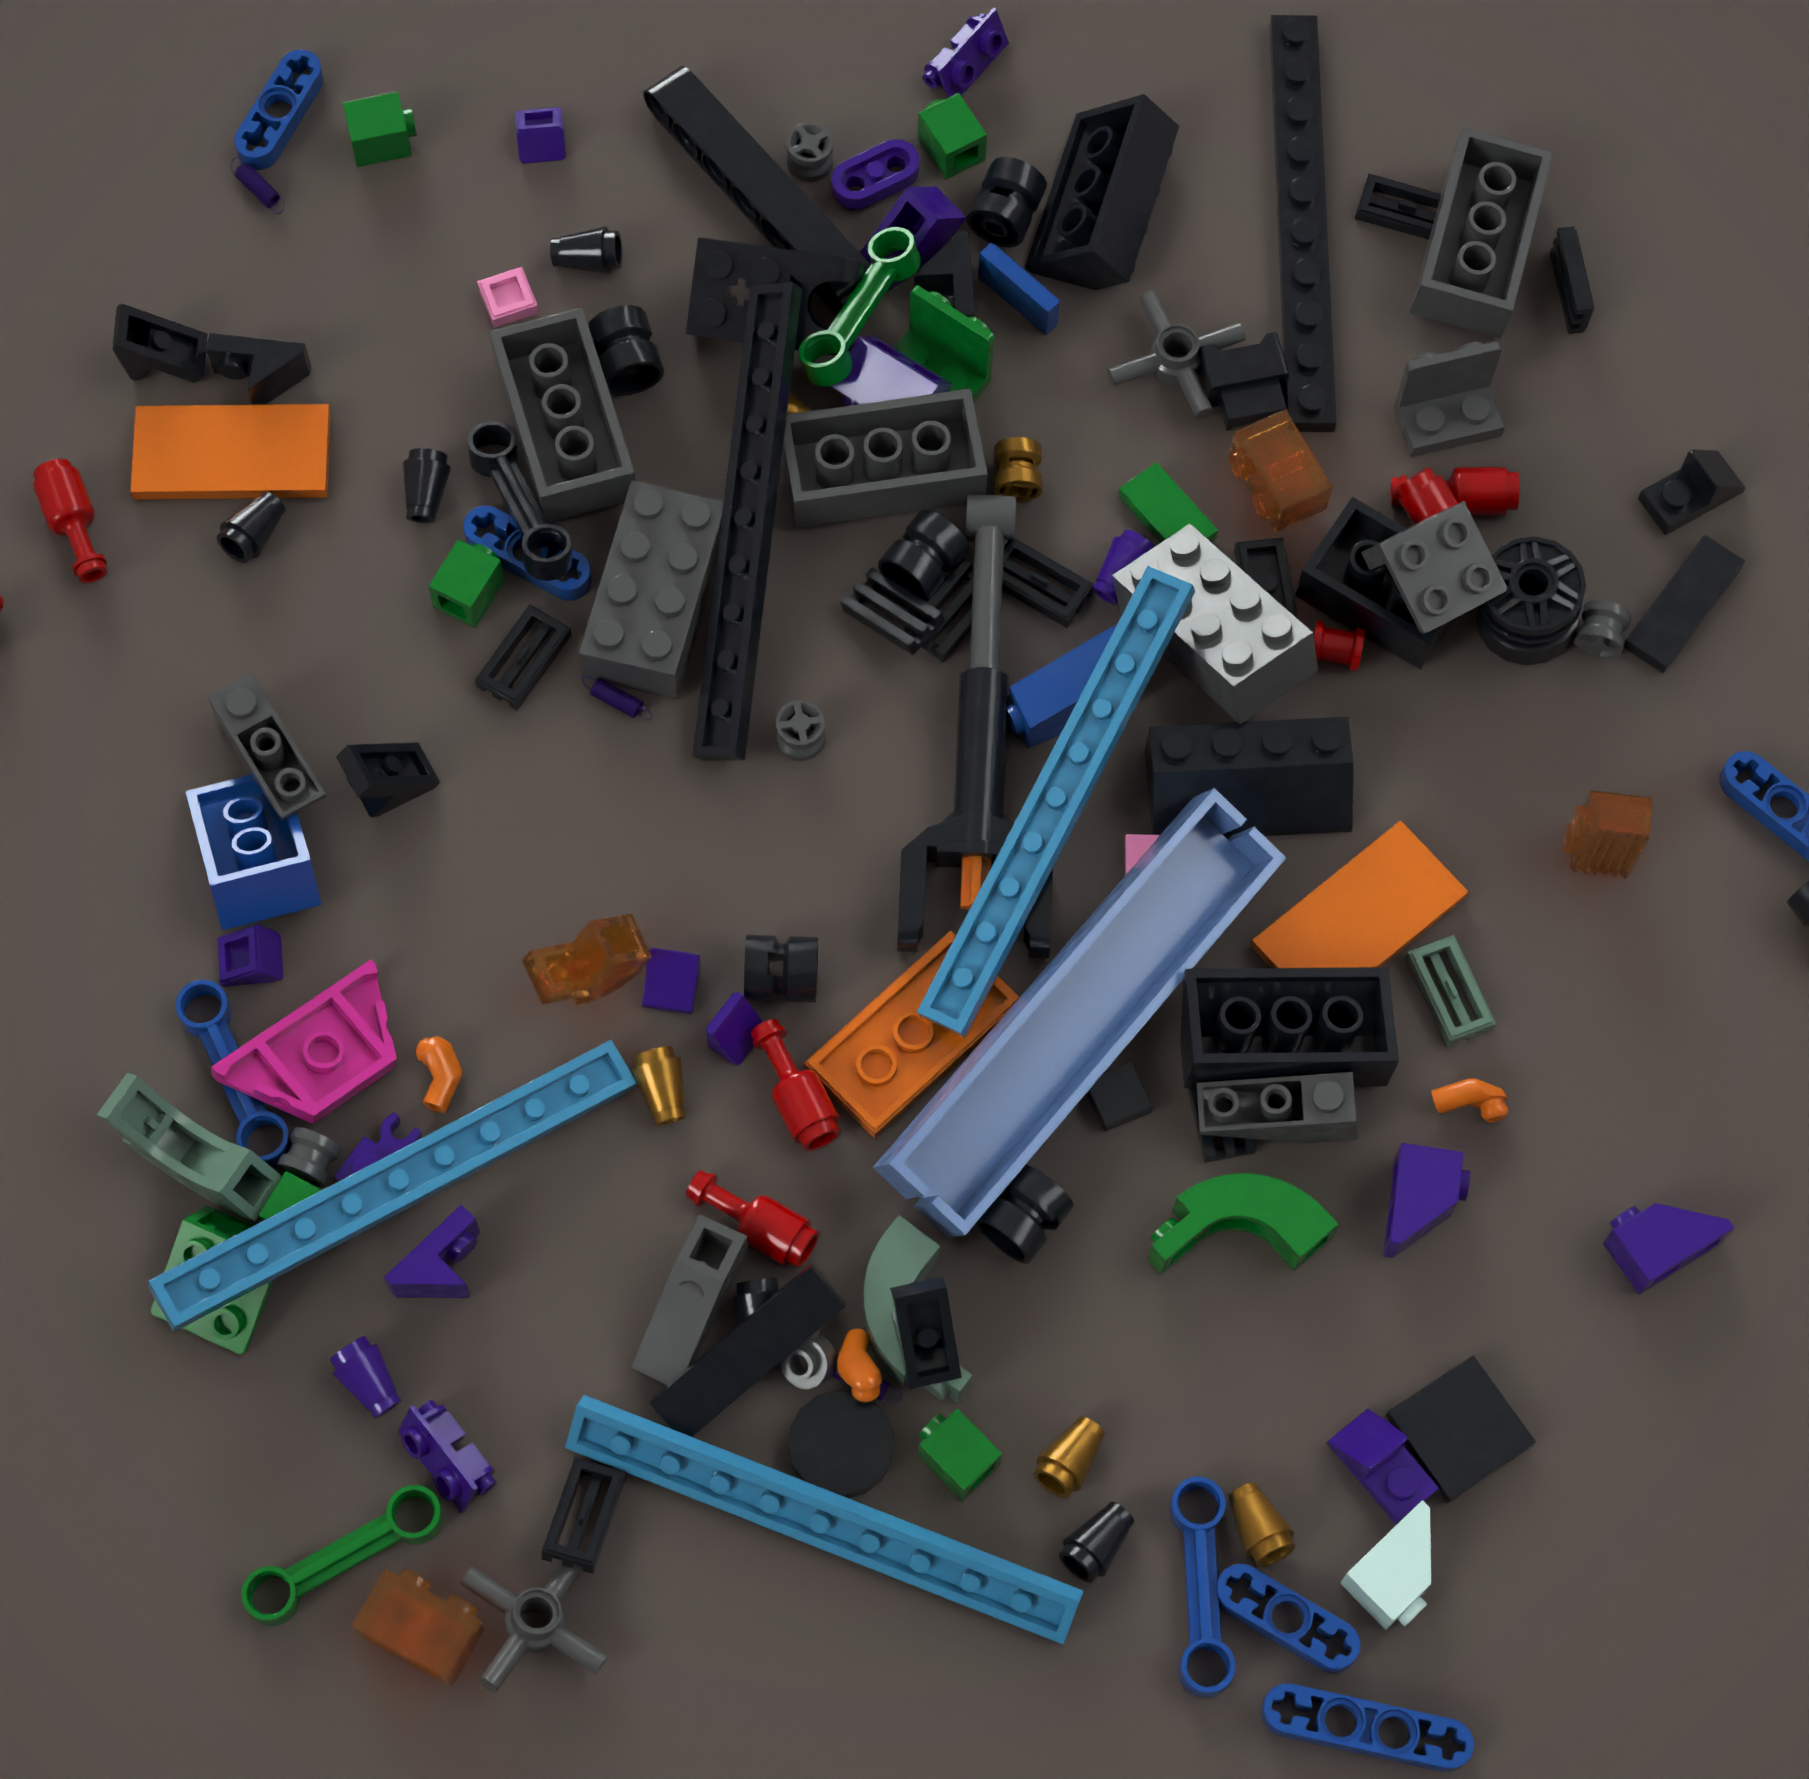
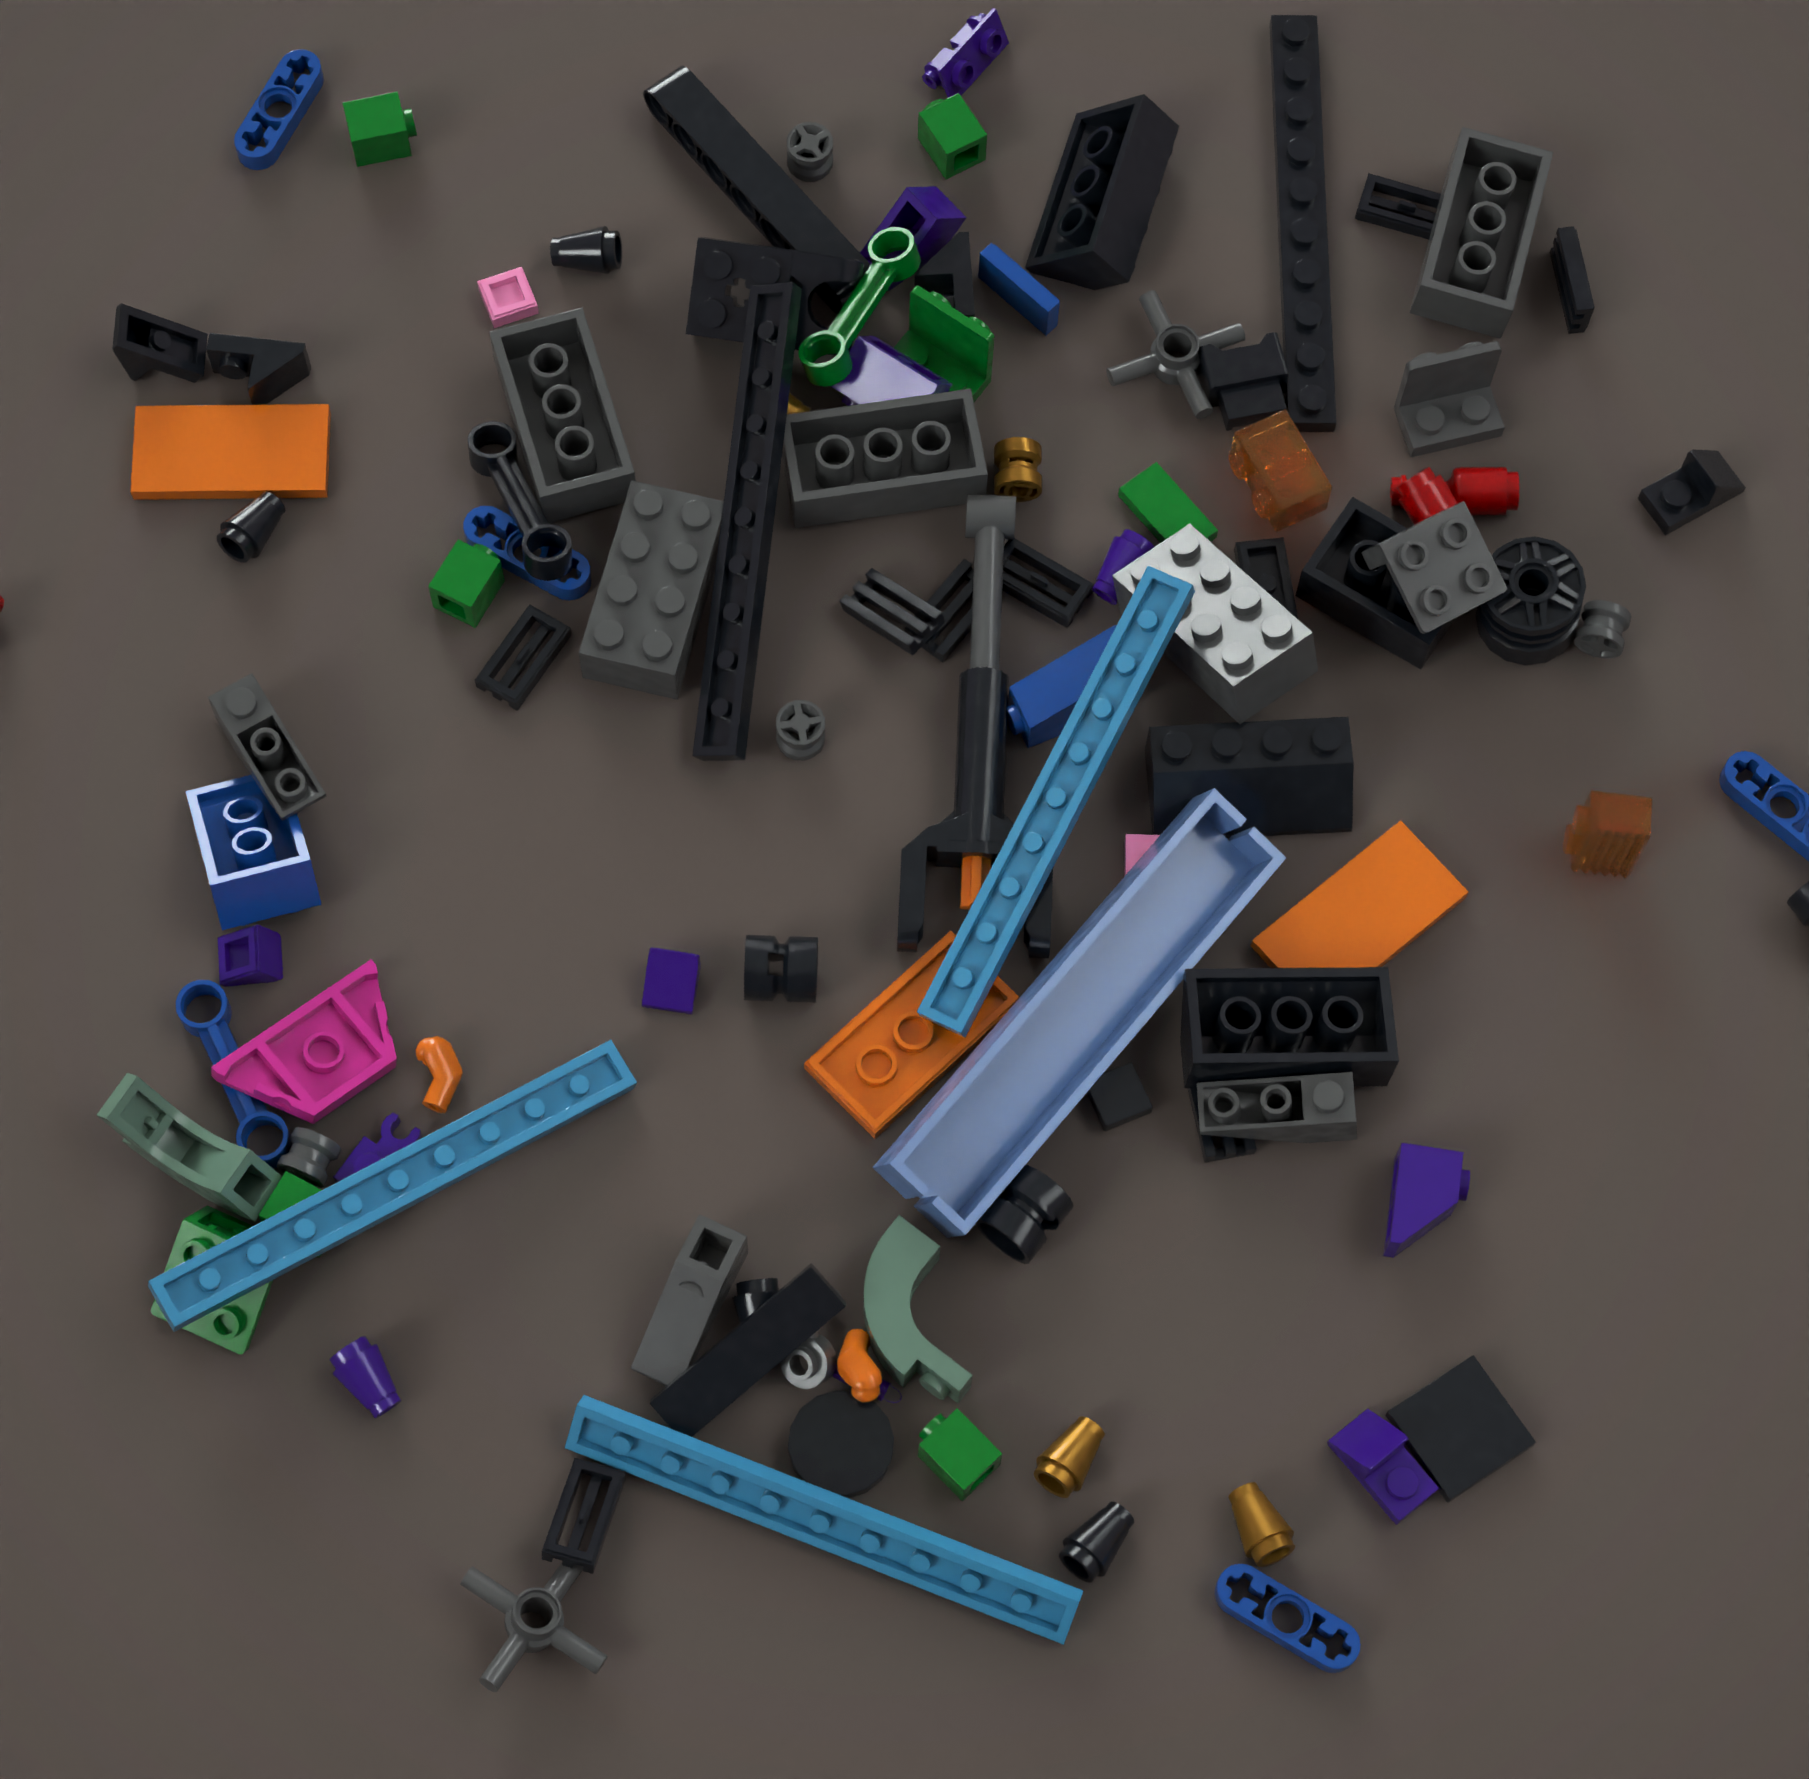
(69, 513): red piece -> none
(257, 185): dark purple piece -> none
(342, 1555): green piece -> none
(387, 774): black slope -> none
(419, 1626): clear orange brick -> none
(424, 483): black cone -> none
(425, 1268): dark purple slope -> none
(429, 1436): dark purple hinge -> none
(540, 135): dark purple slope -> none
(593, 965): clear orange brick -> none
(616, 698): dark purple piece -> none
(624, 349): black wheel -> none
(661, 1083): pearl gold cone -> none
(731, 1029): dark purple slope -> none
(765, 1222): red piece -> none
(799, 1094): red piece -> none
(872, 174): dark purple plate -> none
(925, 1332): black slope -> none
(927, 551): black wheel -> none
(1006, 202): black wheel -> none
(1201, 1586): blue piece -> none
(1246, 1203): green arch -> none
(1338, 645): red bush -> none
(1366, 1737): blue beam -> none
(1395, 1571): light aqua slope -> none
(1433, 999): sand green tile -> none
(1473, 1093): orange arm -> none
(1661, 1241): dark purple slope -> none
(1683, 603): black tile -> none

